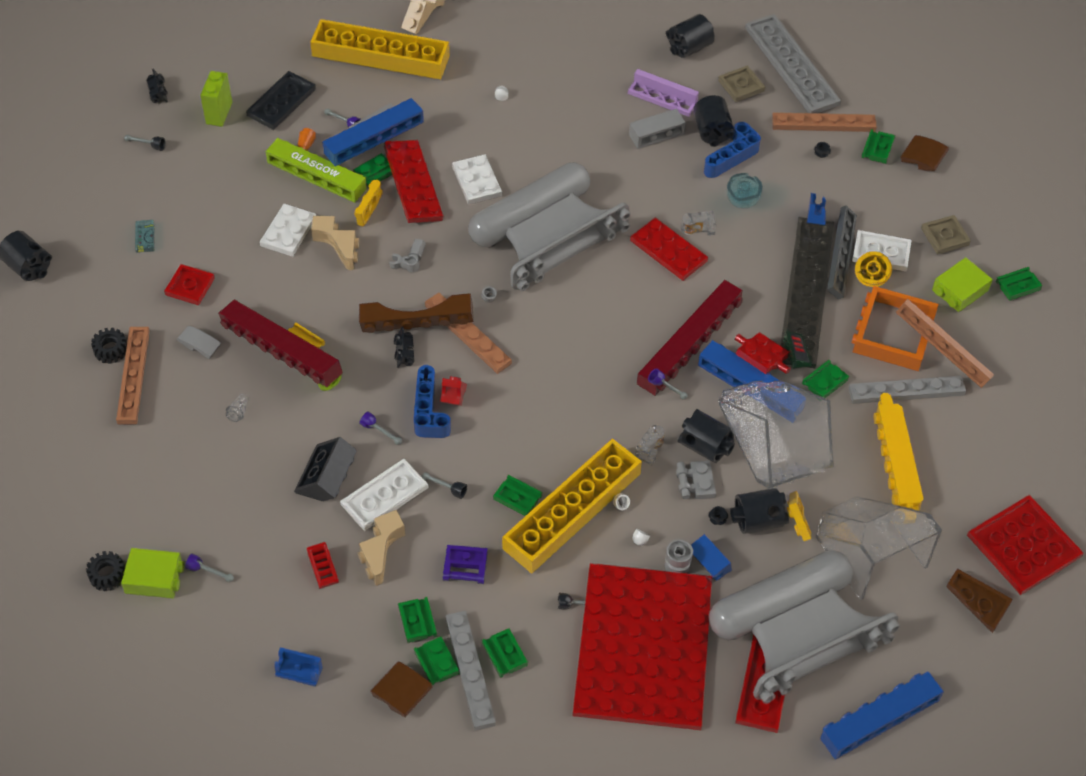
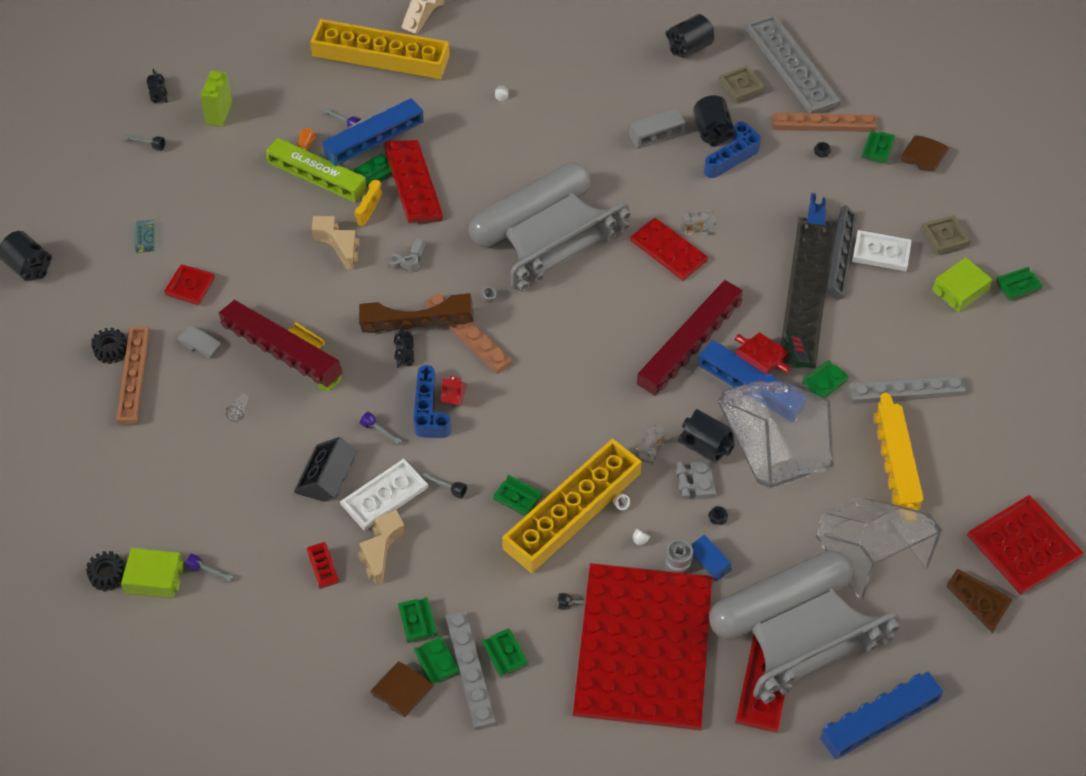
(281, 100): black plate -> none
(287, 230): white plate -> none
(298, 667): blue hinge -> none
(465, 558): dark purple plate -> none
(477, 179): white plate -> none
(657, 378): dark purple hinge -> none
(665, 90): lavender fence -> none
(744, 190): clear light blue cylinder -> none
(753, 514): black cylinder -> none
(796, 511): yellow plate -> none
(873, 269): yellow cone -> none
(884, 352): orange window -> none
(944, 343): nougat plate -> none

